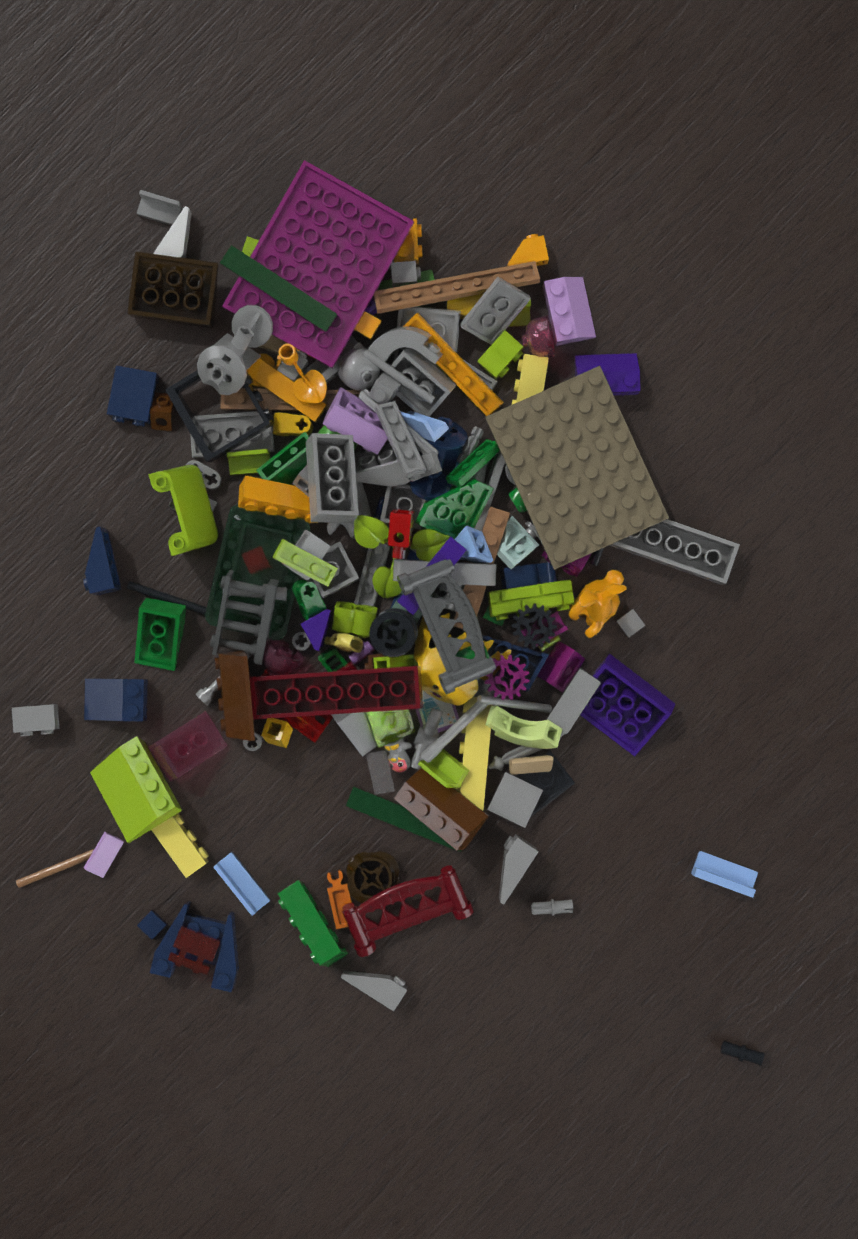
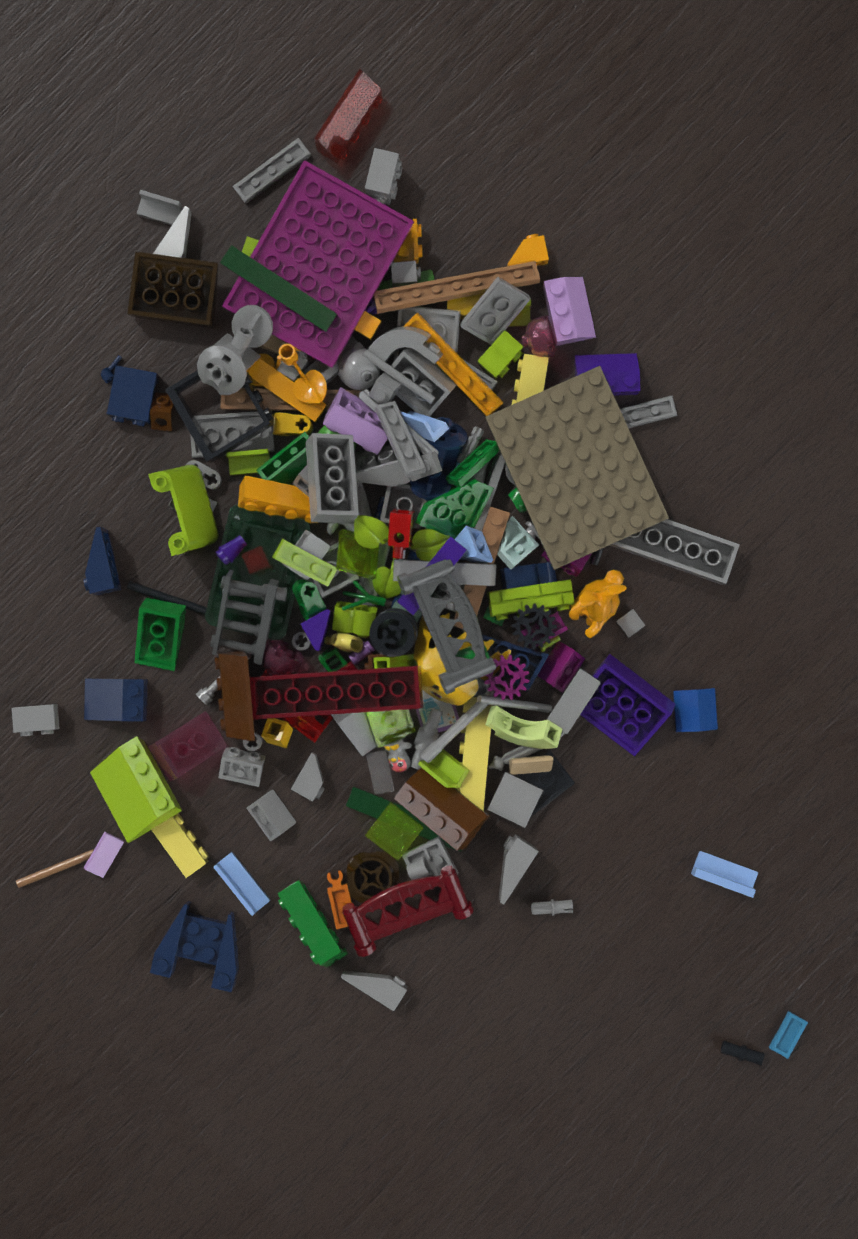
(106, 373): none -> dark blue hand
(152, 924): dark blue tile -> none
(196, 944): clear red plate -> none
(228, 552): none -> dark purple cone
(241, 766): none -> light grey bracket
(271, 171): none -> light grey tile
(271, 815): none -> light grey panel
(310, 779): none -> light grey slope
(348, 117): none -> clear red slope
(356, 558): none -> clear neon green plate
(366, 597): none -> green plant
(382, 176): none -> light grey brick
(394, 831): none -> clear neon green plate
(427, 859): none -> light grey plate
(649, 412): none -> light grey tile
(695, 710): none -> blue slope
(788, 1034): none -> dark azure tile

